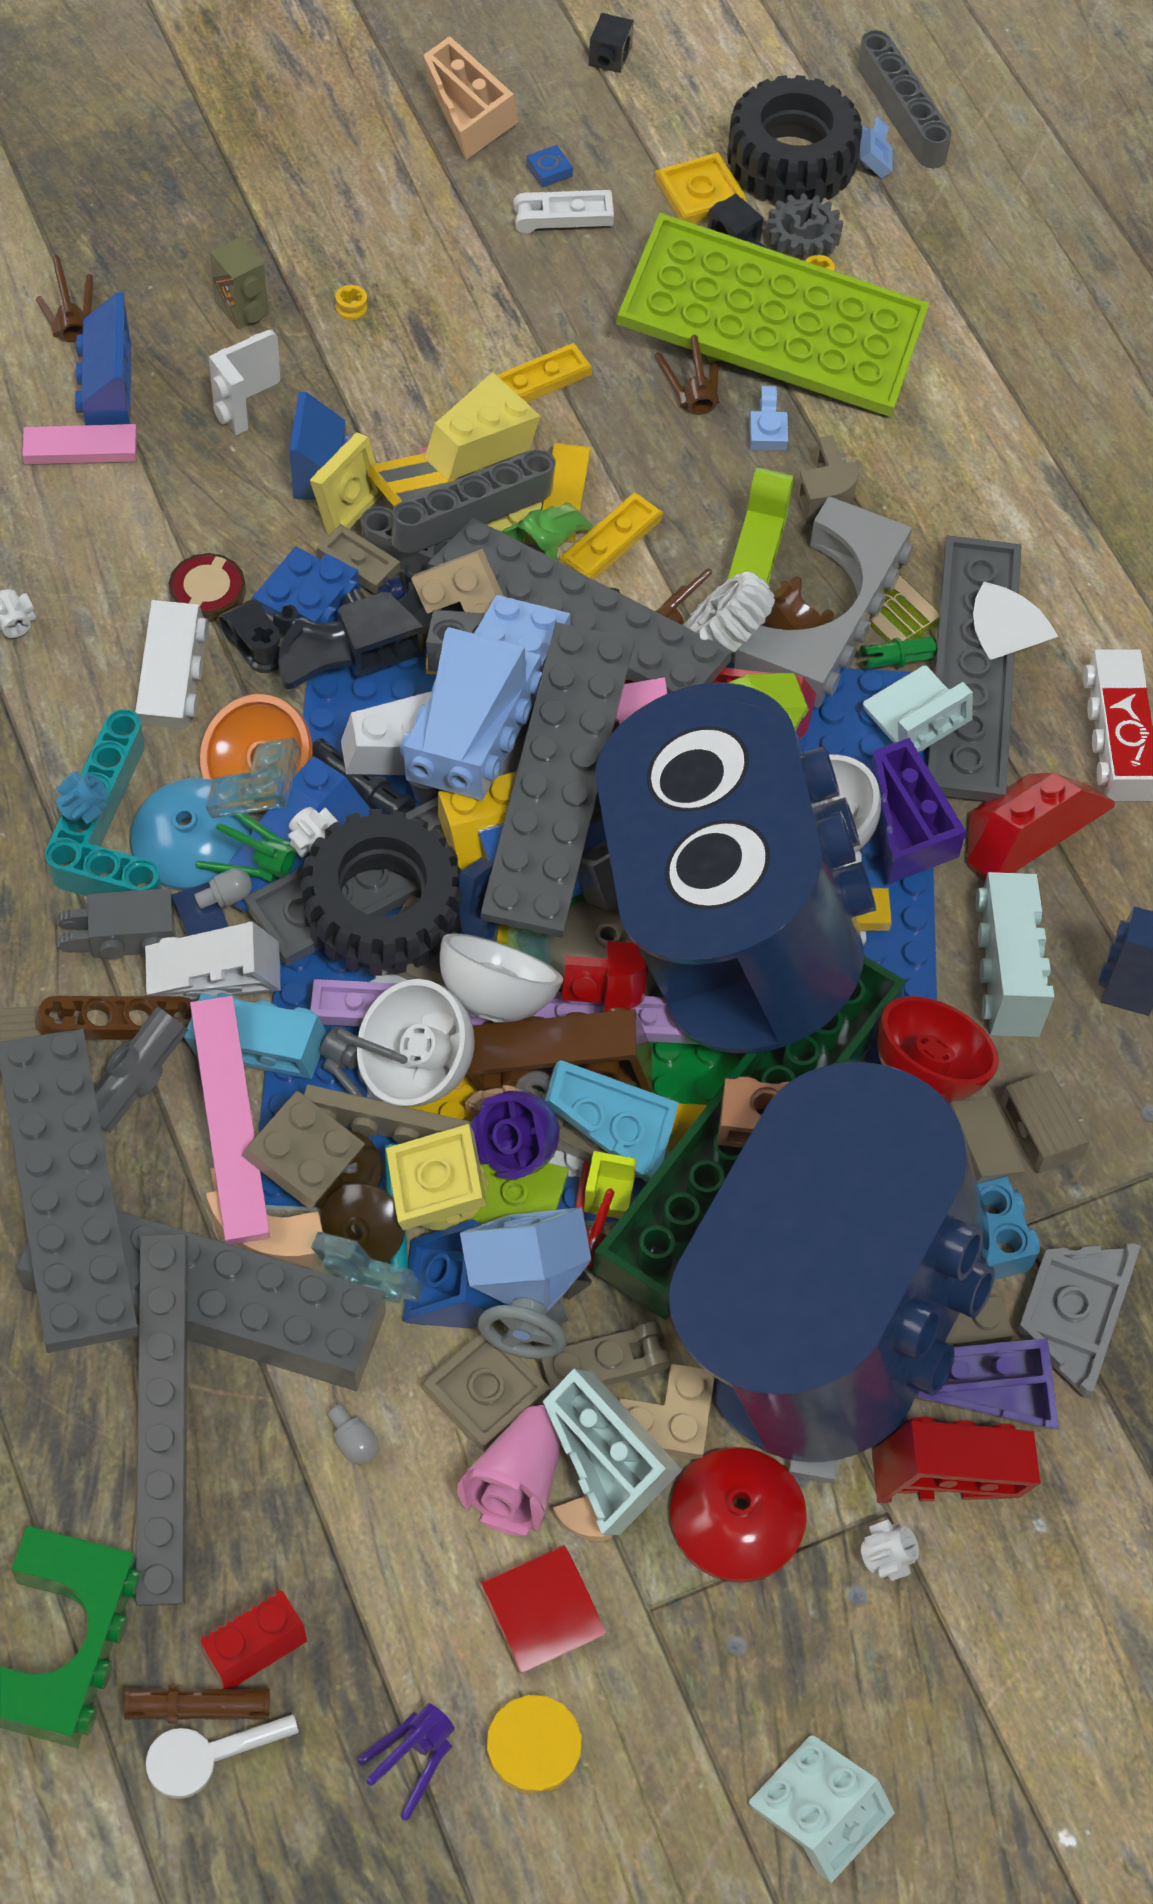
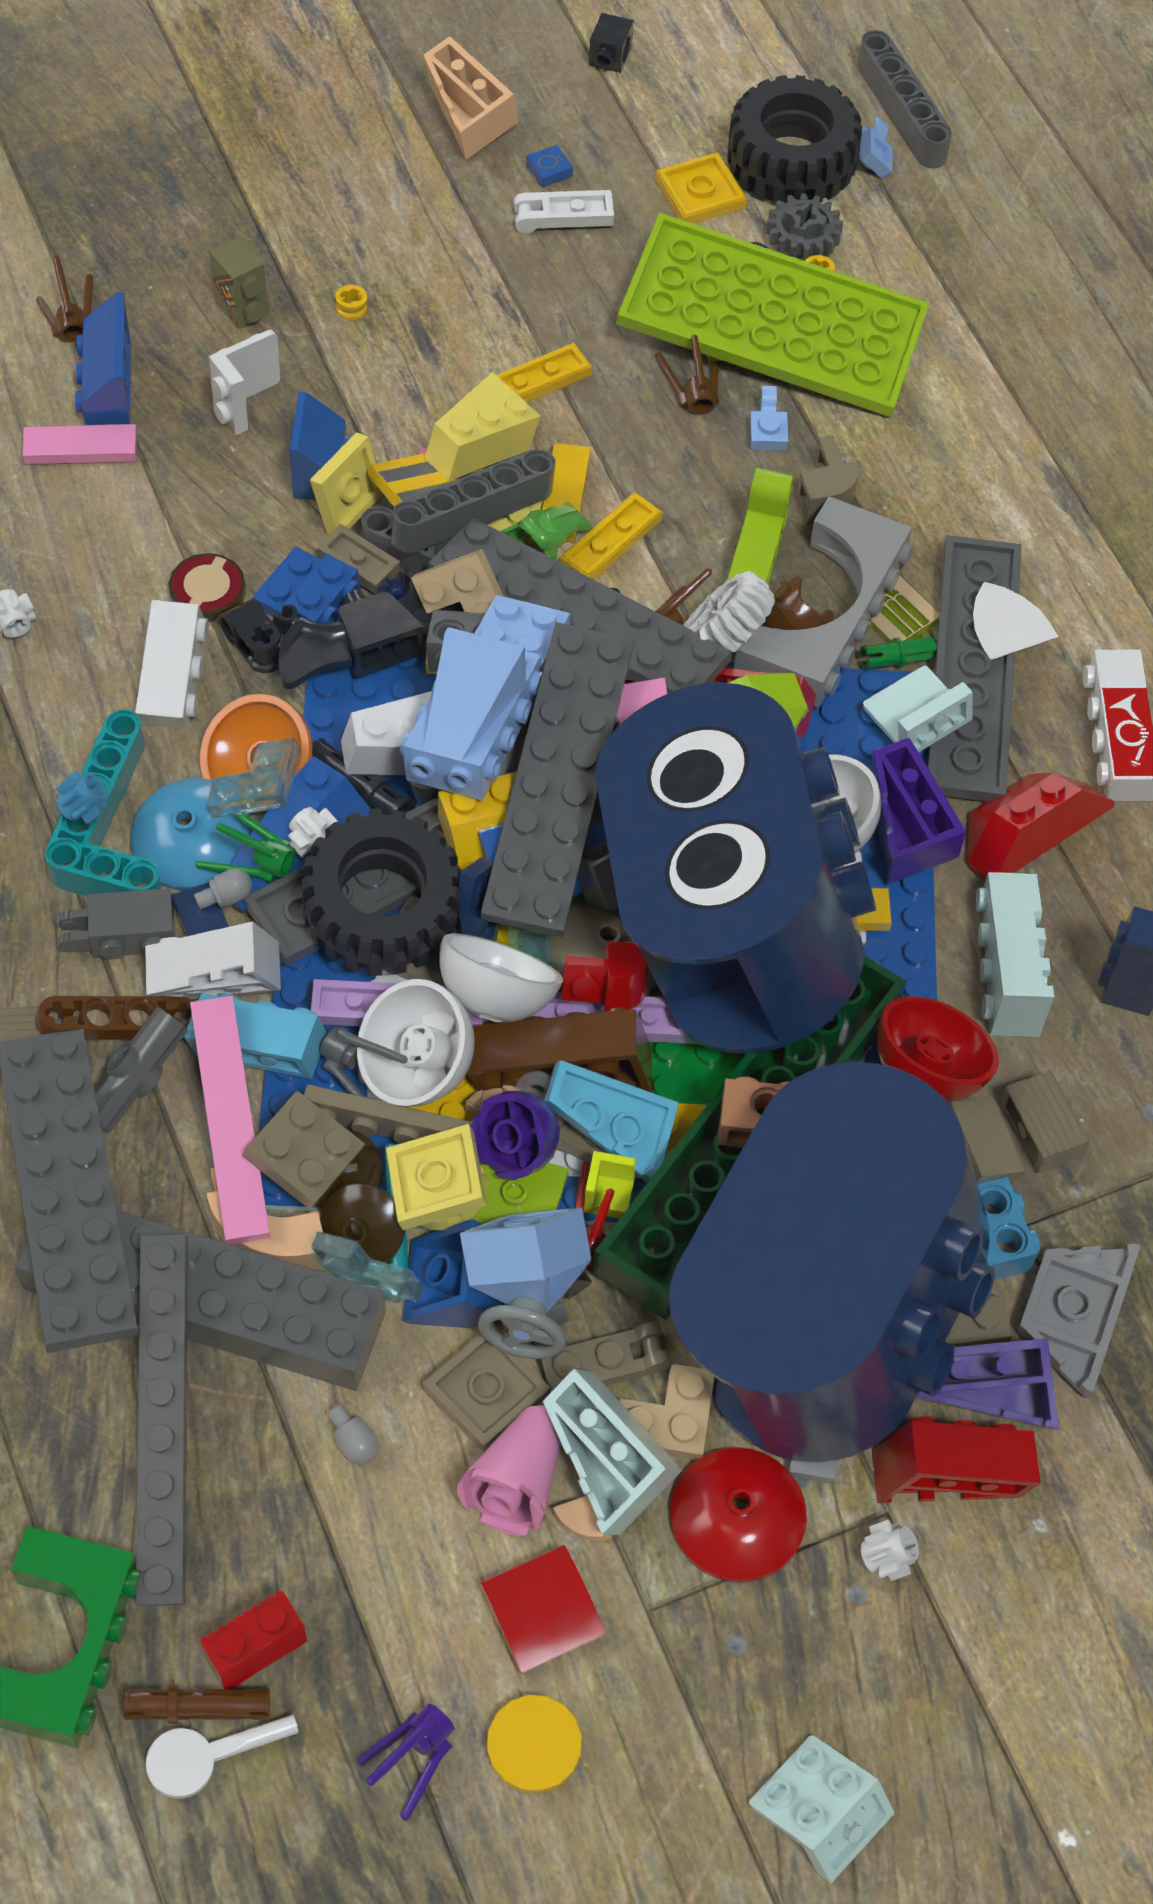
(736, 219): black brick -> none

